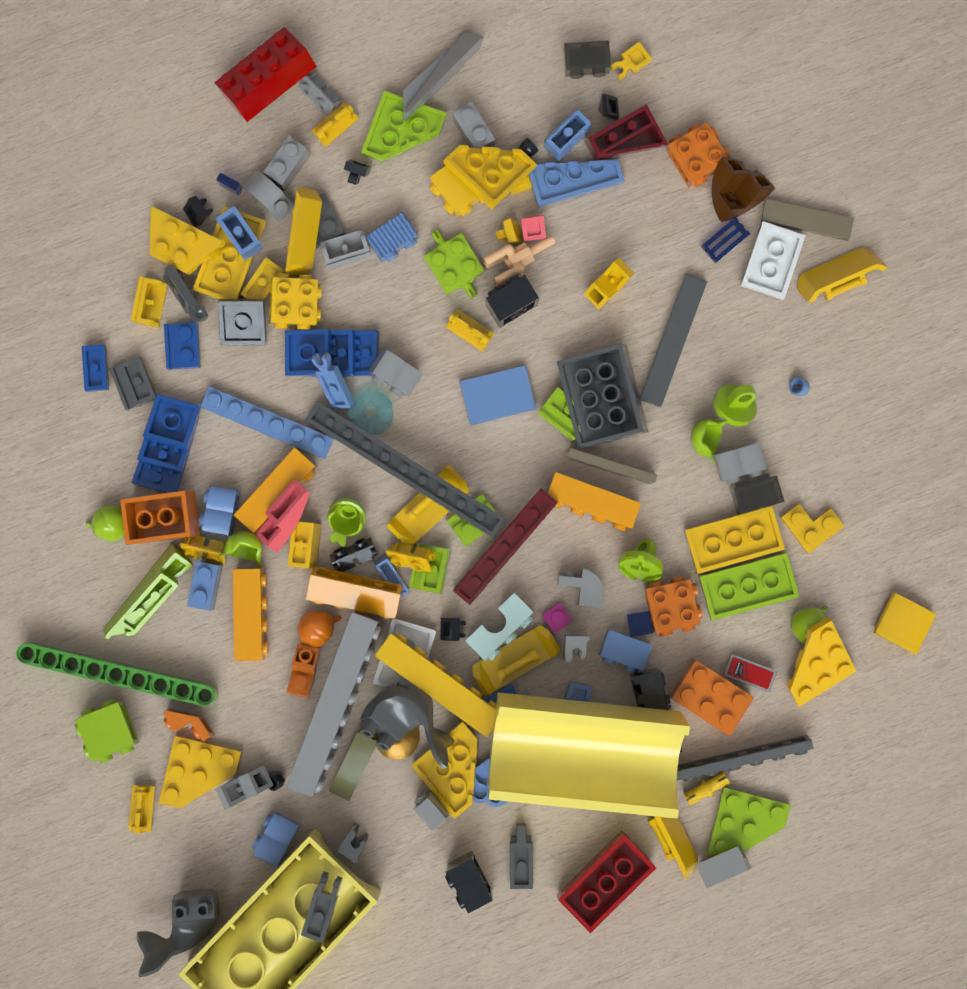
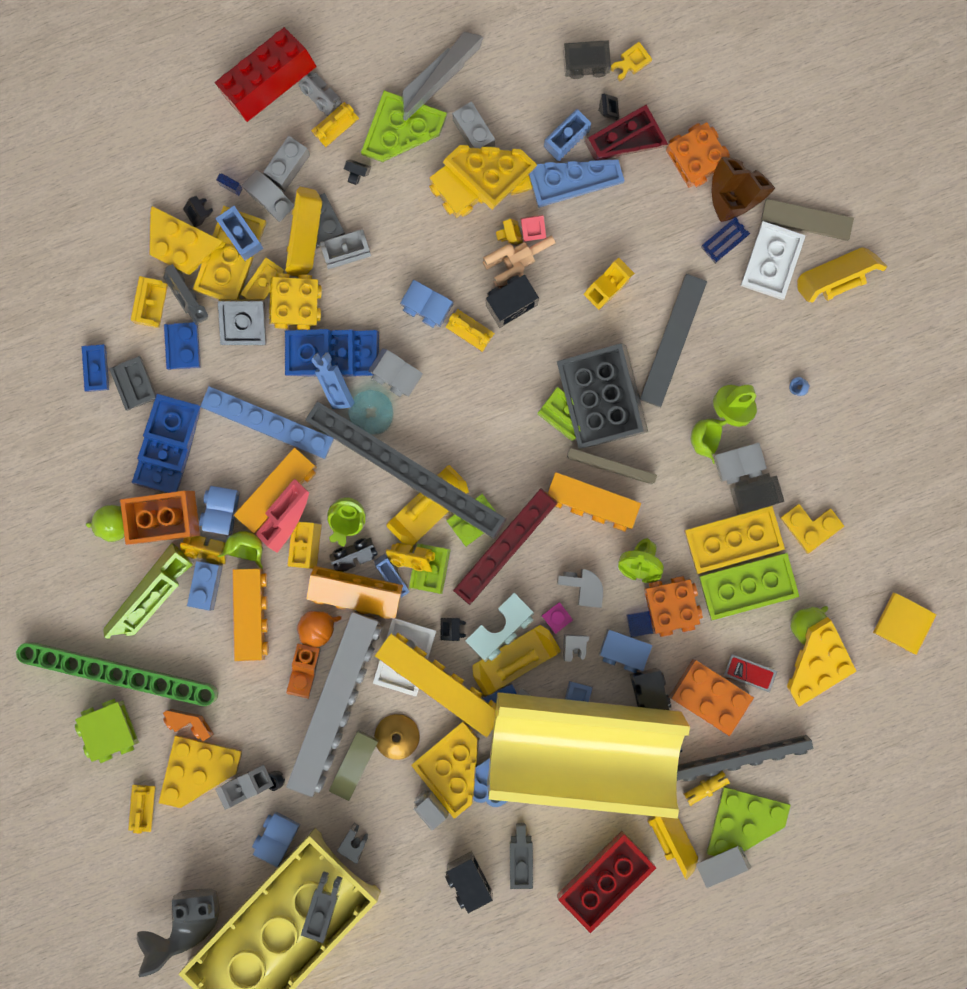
(392, 238): medium blue brick -> none
(398, 711): dark grey hips -> none
(426, 303): none -> medium blue brick
(454, 264): lime plate -> none
(497, 395): medium blue tile -> none
(528, 147): black hinge -> none

